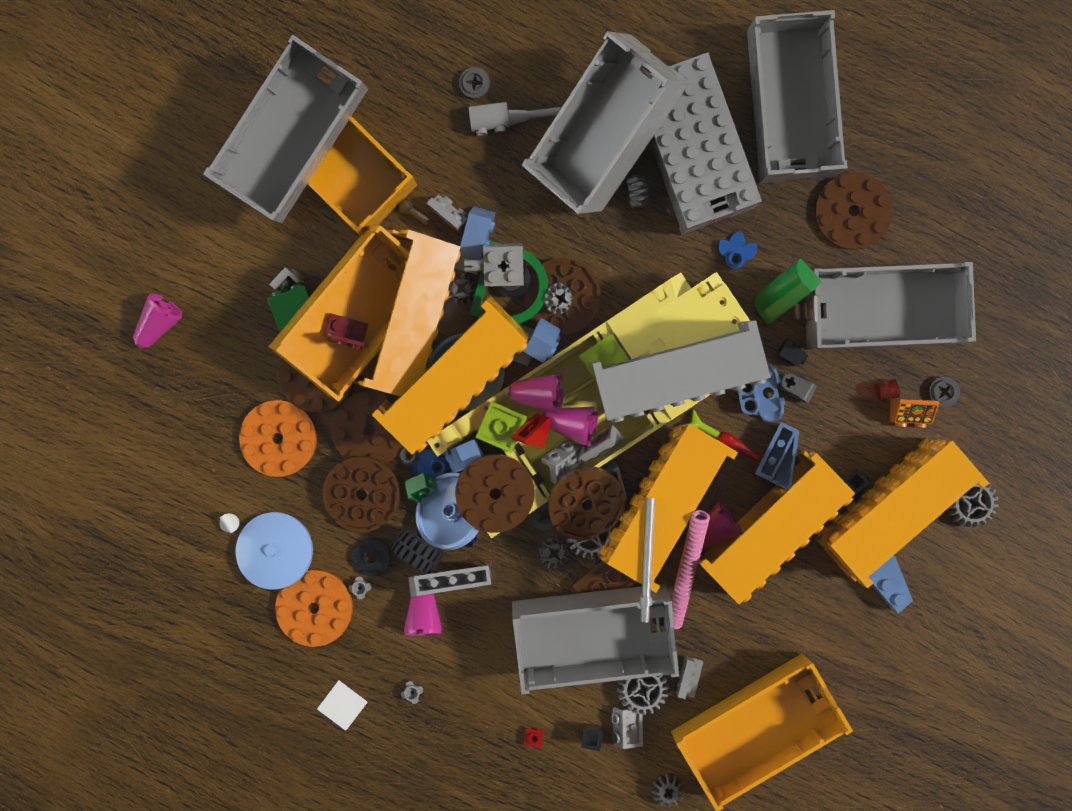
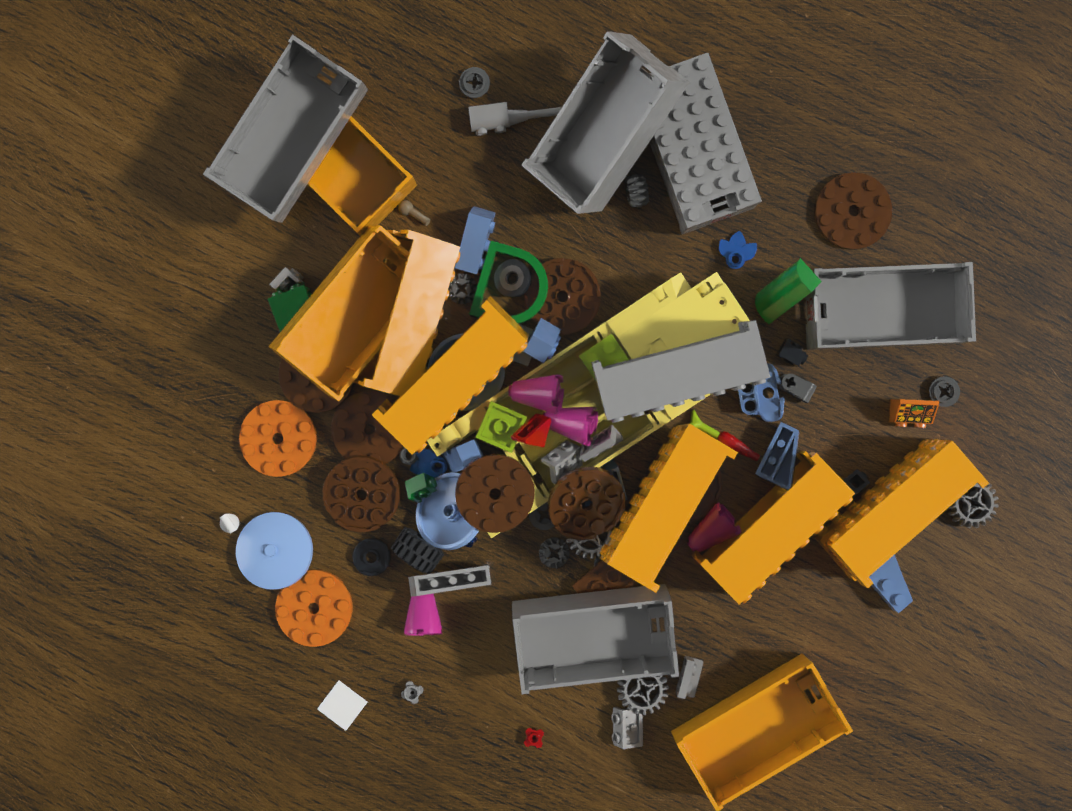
(155, 320): dark pink cone -> none
(344, 329): dark red bracket -> none
(360, 582): light grey plate -> none
(443, 208): light grey plate -> none
(494, 274): light grey brick -> none
(552, 302): dark grey gear -> none
(592, 737): black brick -> none
(645, 599): light grey bar -> none
(662, 796): dark grey gear -> none
(688, 565): bright pink piece -> none
(796, 96): light grey piece -> none
(887, 390): clear red wheel -> none

